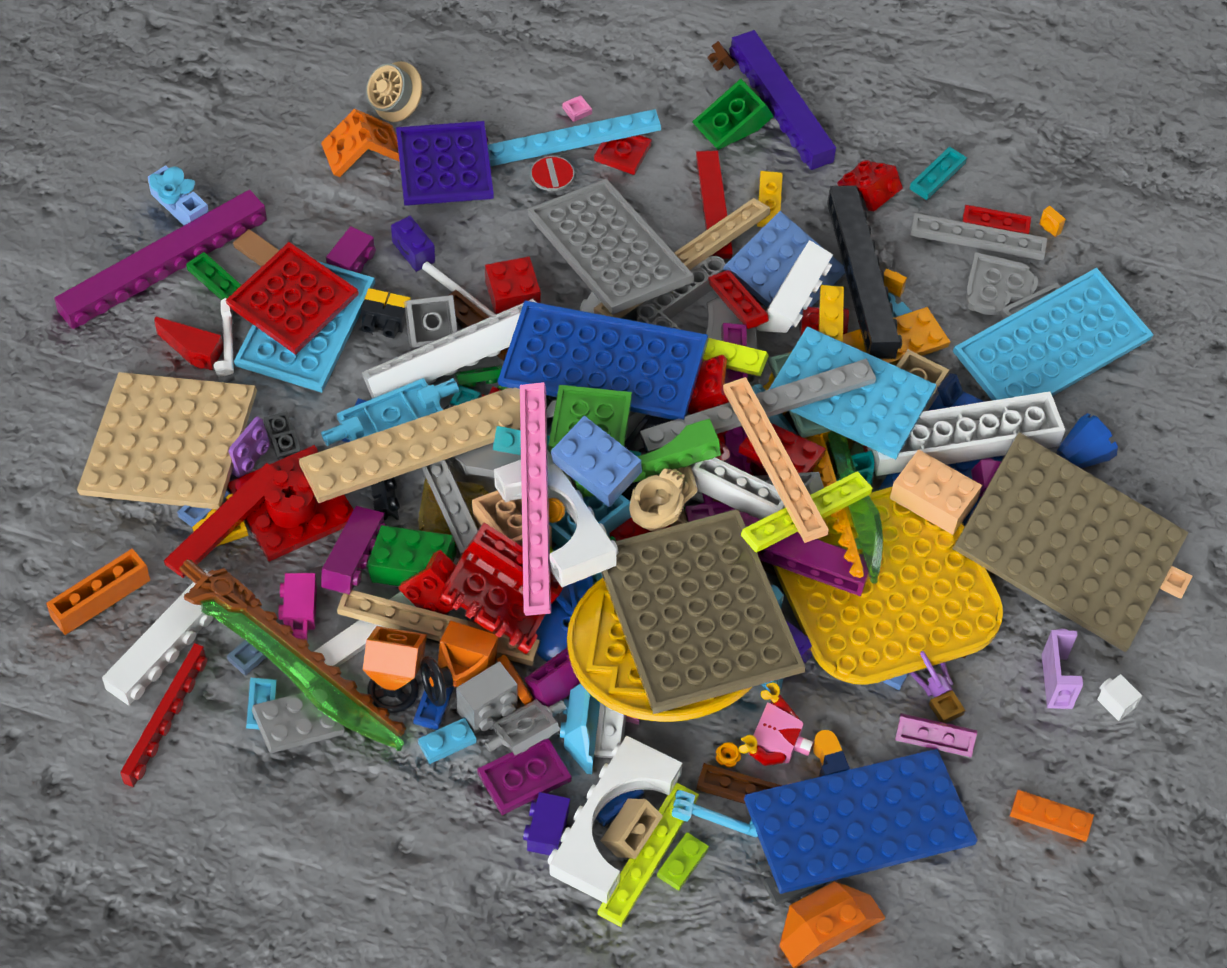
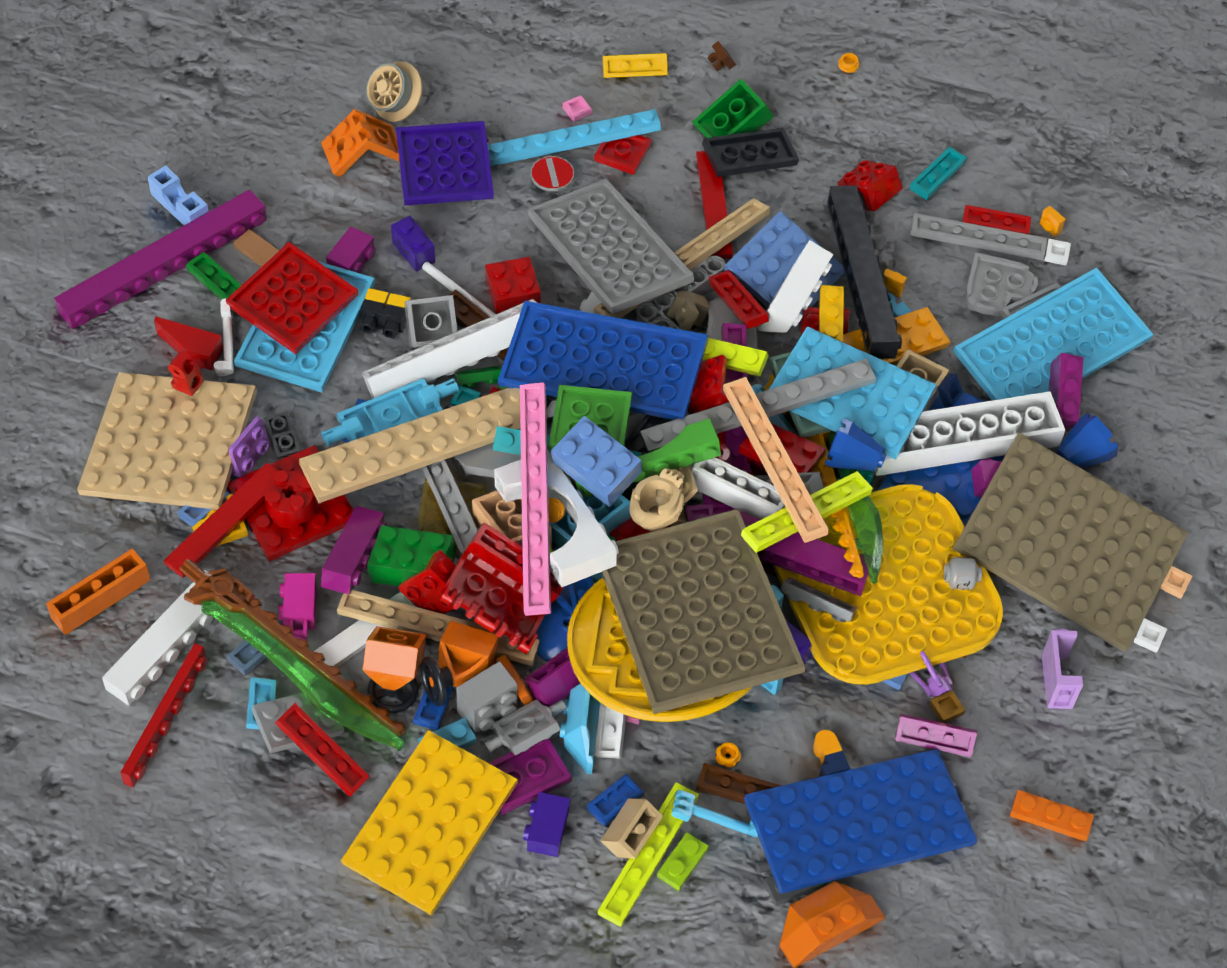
(171, 184): medium azure plate -> none
(184, 371): none -> red leg
(322, 749): none -> red plate
(388, 502): black hinge -> none
(429, 822): none -> yellow plate
(631, 769): white arch -> none
(634, 65): none -> yellow plate
(688, 309): none -> dark tan brick
(750, 152): none -> black plate
(770, 193): yellow plate -> none
(776, 732): torso -> none
(782, 100): dark purple brick -> none
(818, 600): none -> dark grey plate
(848, 63): none -> light orange plate
(854, 449): none -> blue cone
(935, 491): light nougat brick -> none
(962, 573): none -> light grey head
(1057, 252): none -> white plate
(1066, 387): none -> magenta brick
(1119, 697): white brick -> none
(1150, 635): none -> white plate

